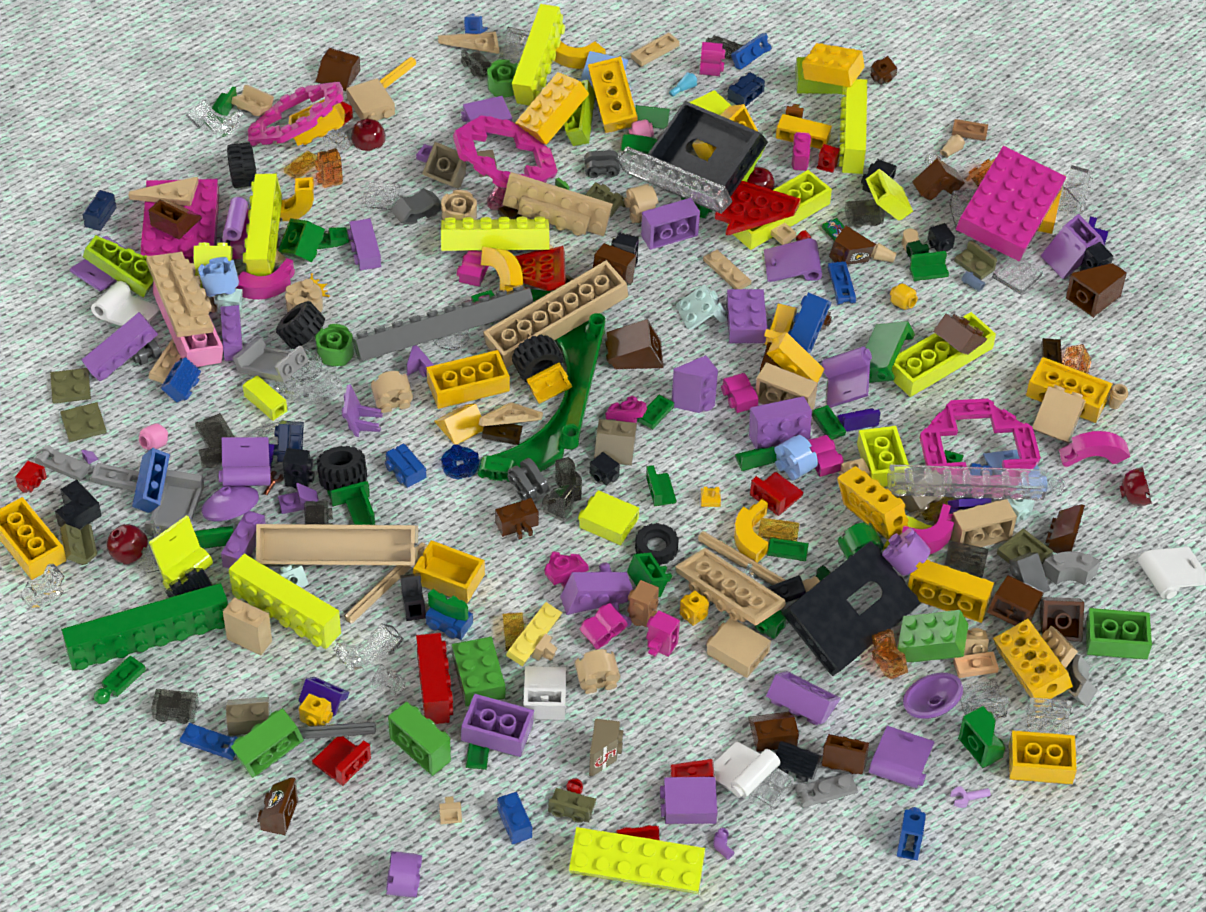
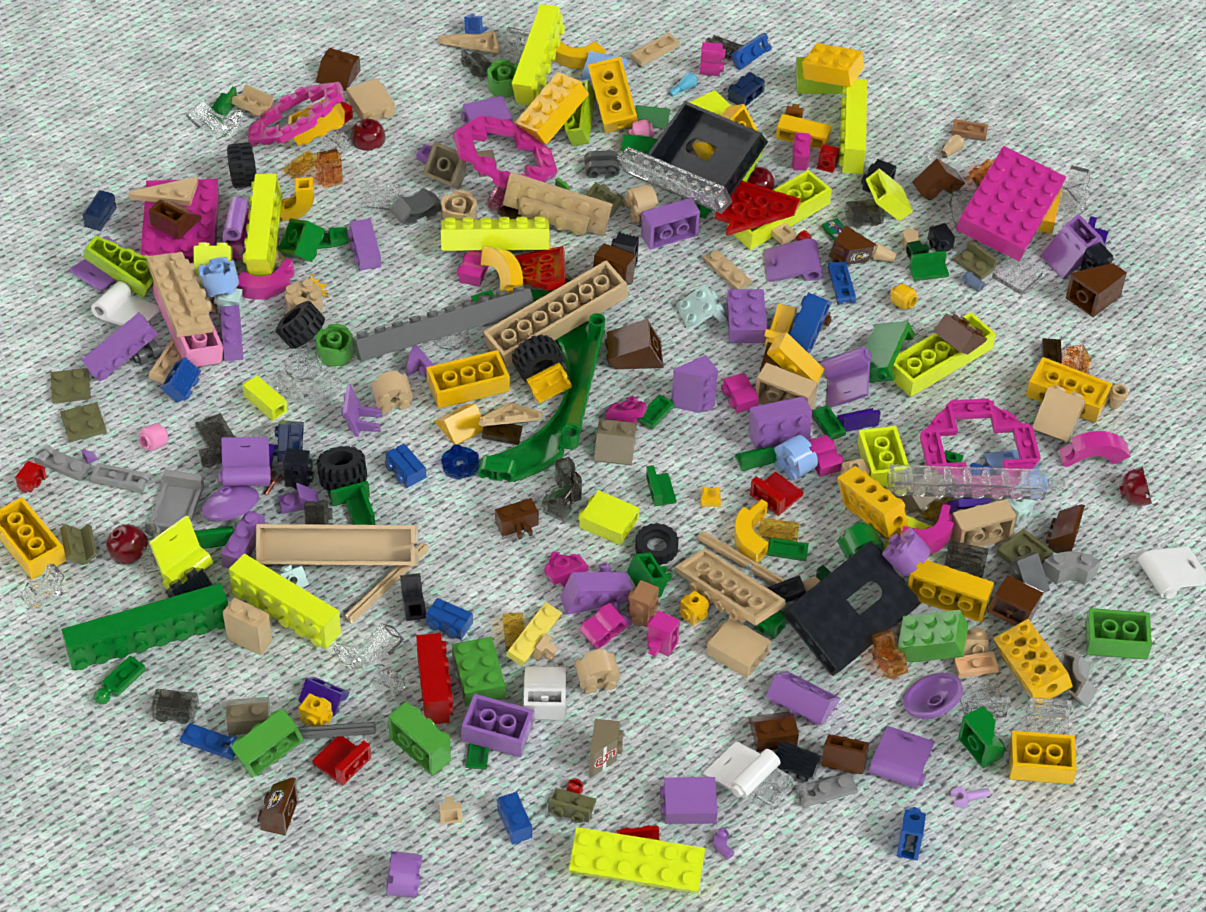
(79, 506): black brick -> none
(151, 480): blue brick -> none
(269, 362): light grey panel -> none
(398, 72): yellow axle -> none
(450, 571): yellow piece -> none
(450, 607): green slope -> none
(527, 479): dark grey brick -> none
(604, 469): black brick -> none
(700, 768): red plate -> none
(883, 70): reddish brown brick -> none
(1059, 645): tan plate -> none
(1064, 615): reddish brown slope -> none

